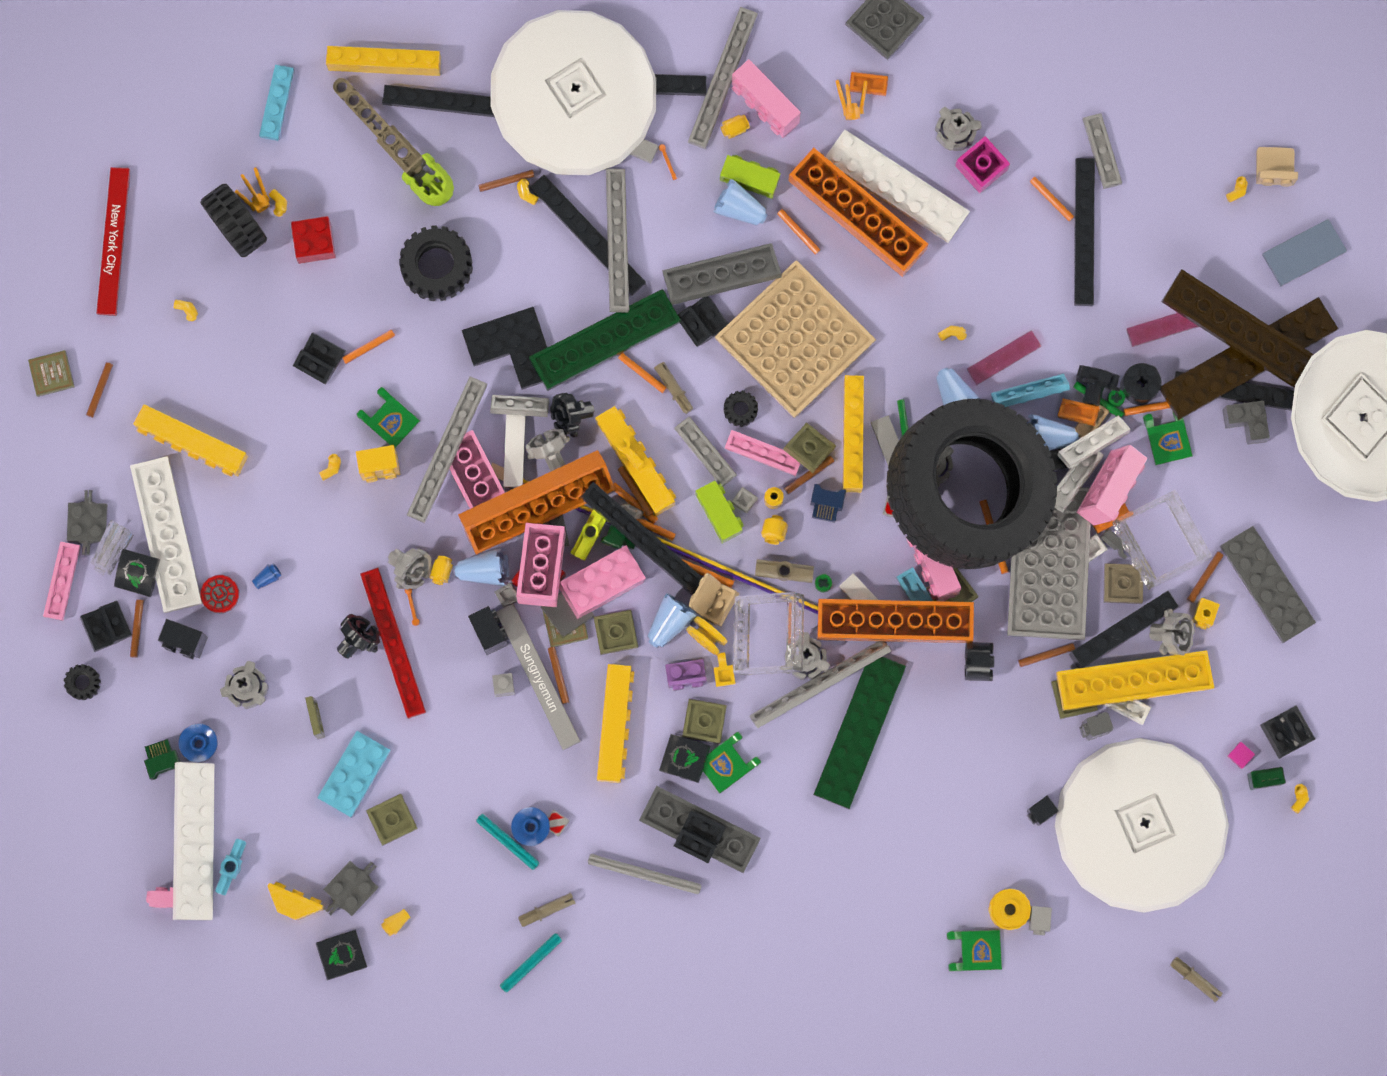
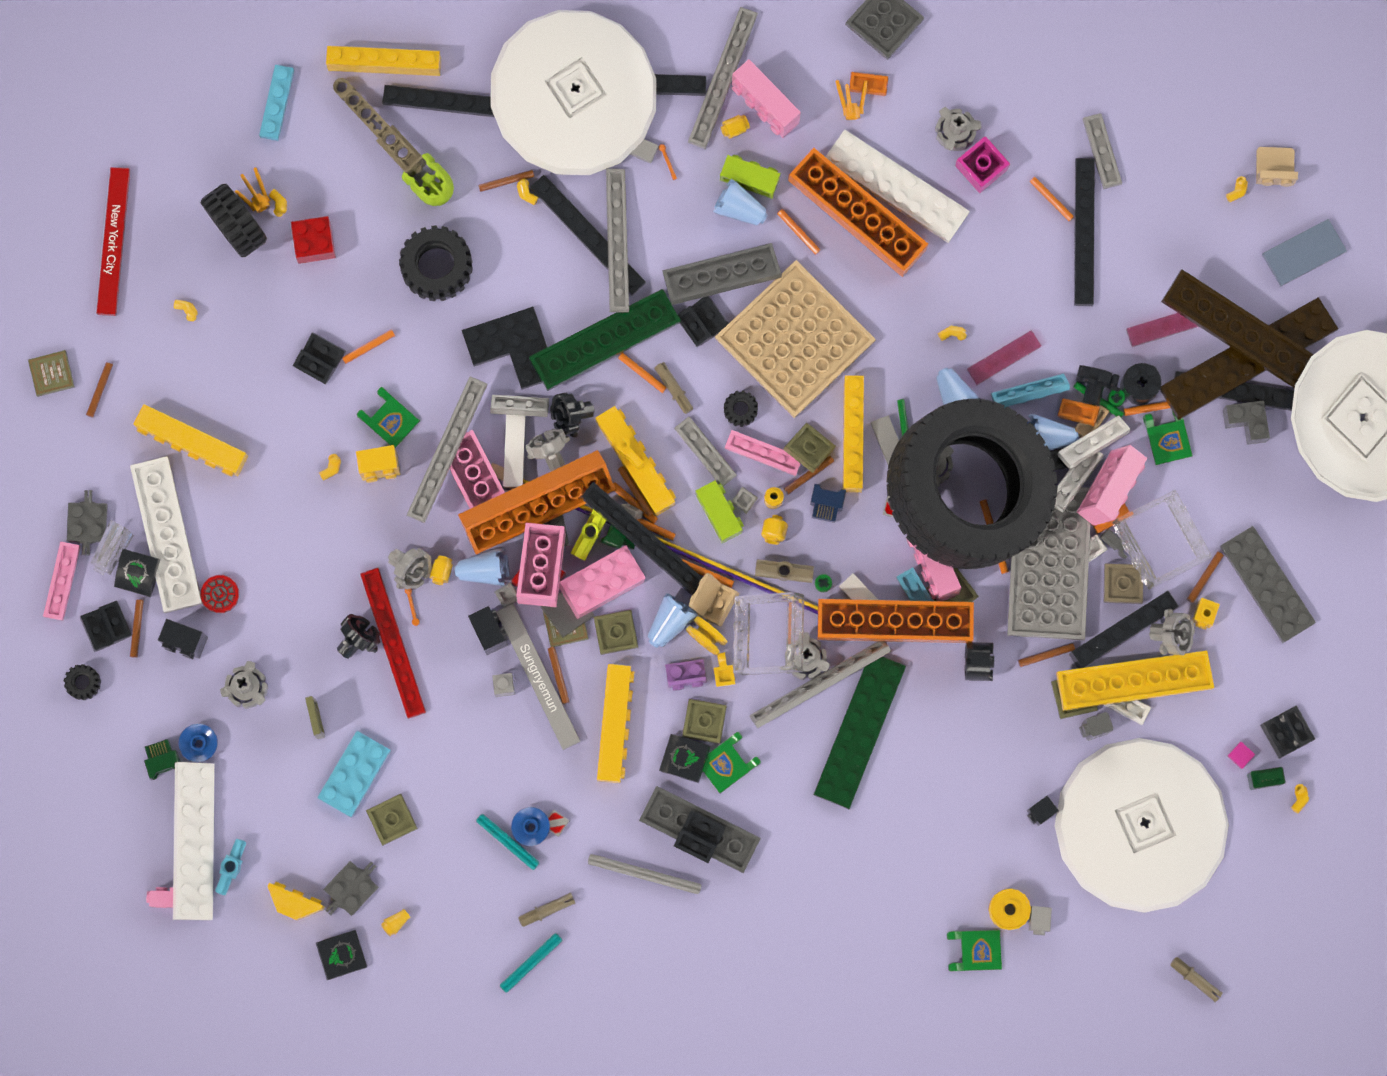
(267, 576): blue cone -> none

